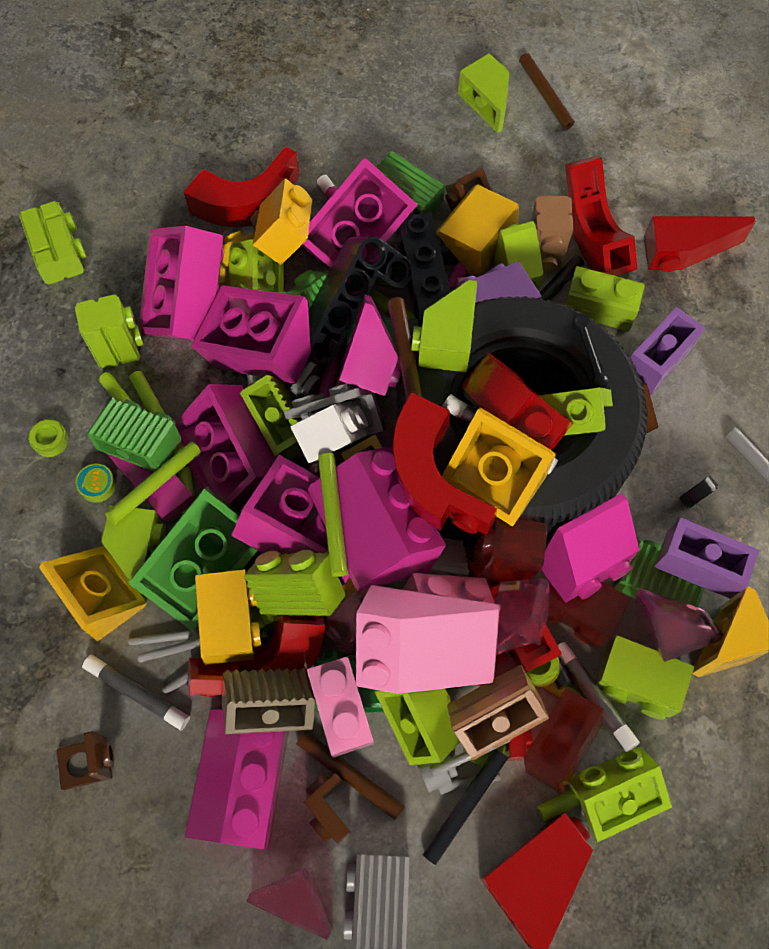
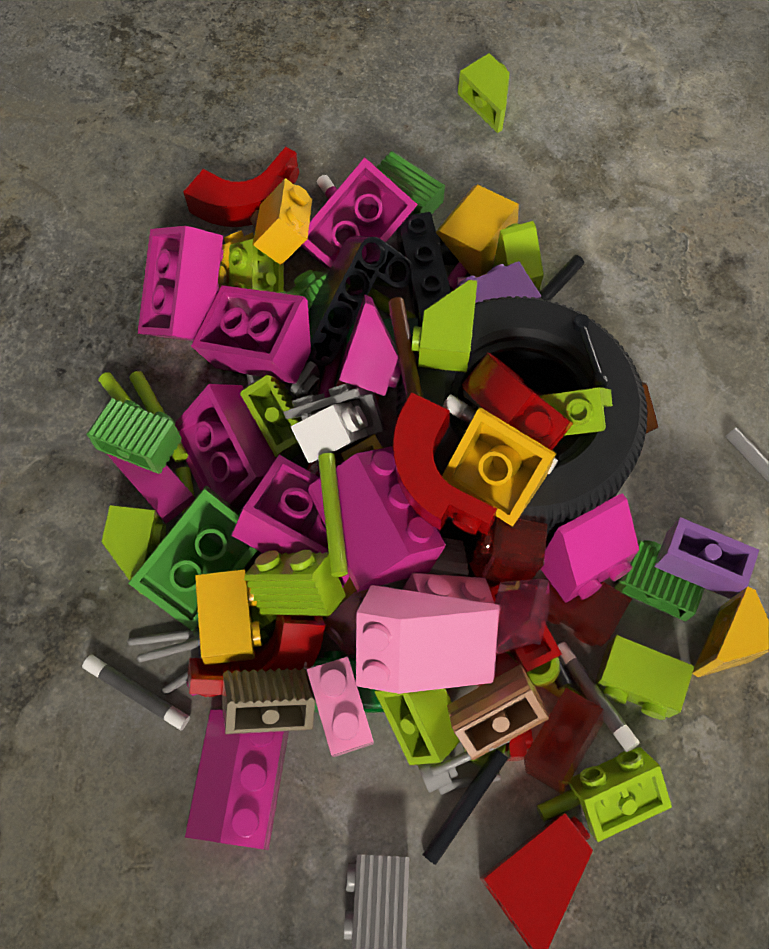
(48, 438): lime tile -> none
(52, 242): lime brick -> none
(94, 590): yellow slope -> none
(95, 483): lime tile -> none
(99, 761): reddish brown bracket -> none
(109, 331): lime brick -> none
(152, 483): lime bar -> none
(296, 901): clear pink slope -> none
(326, 821): reddish brown bracket -> none
(350, 775): reddish brown piece -> none
(459, 188): reddish brown bracket -> none
(546, 91): reddish brown piece -> none
(553, 228): medium nougat brick -> none
(594, 229): red arch -> none
(605, 297): lime brick -> none
(666, 348): medium lavender brick -> none
(674, 625): clear pink slope -> none
(686, 240): red slope -> none
(699, 492): black tile -> none

